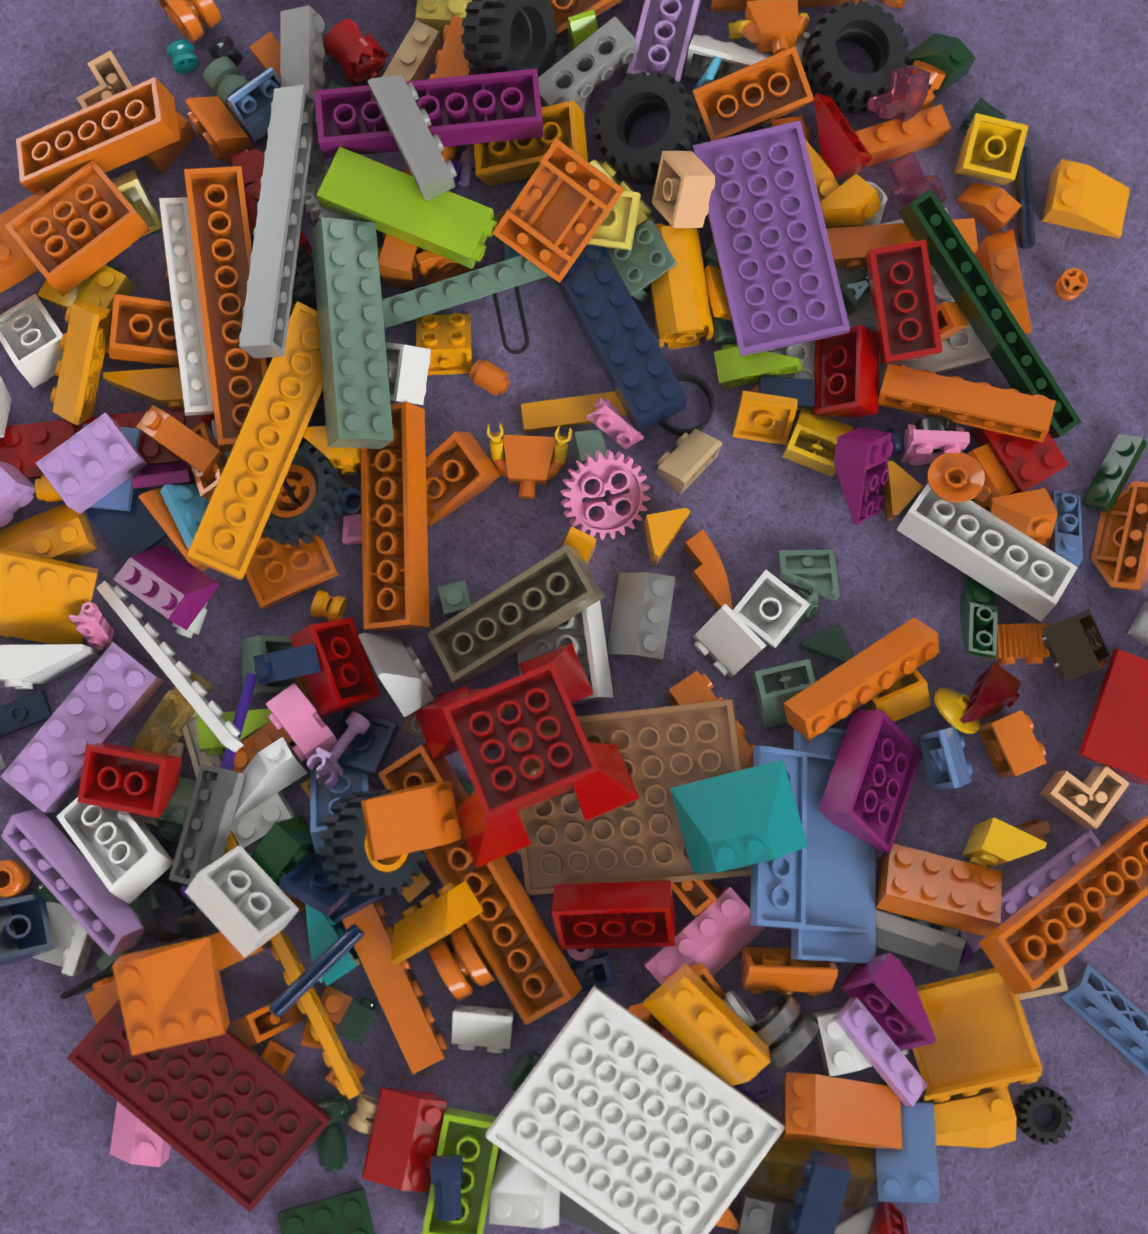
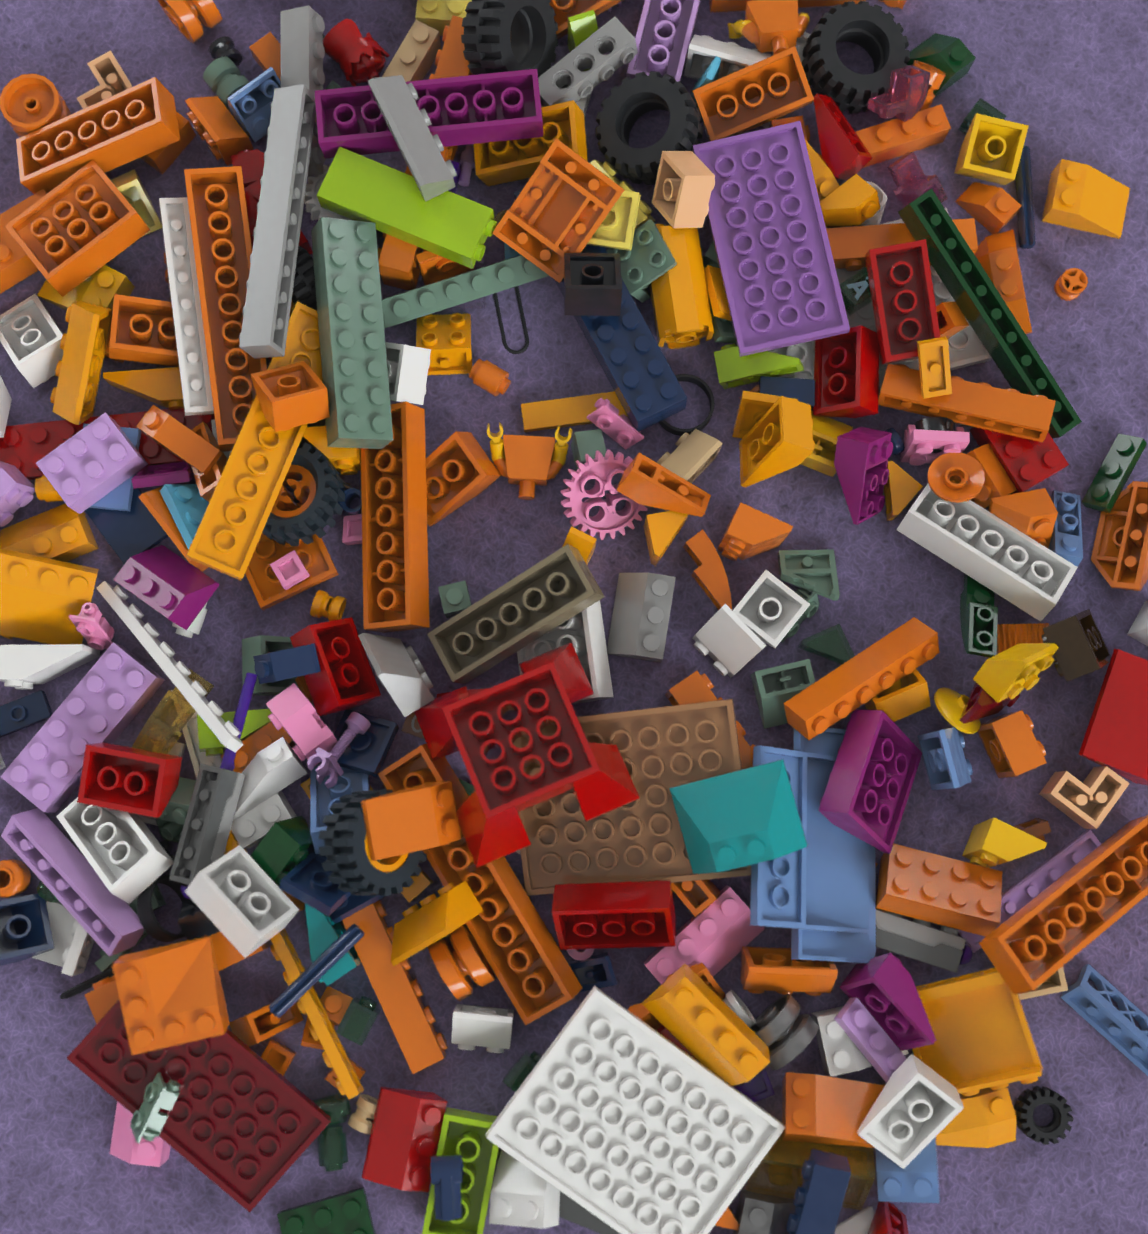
(31, 103): none -> orange wheel
(148, 1121): none -> sand green hinge
(182, 55): teal wheel -> none
(290, 570): none -> bright pink plate
(291, 396): none -> orange slope
(592, 284): none -> black slope
(661, 488): none -> orange slope
(752, 533): none -> orange slope
(776, 441): none -> light orange slope
(910, 1111): none -> white slope
(934, 367): none -> light orange plate
(1015, 669): none -> yellow slope

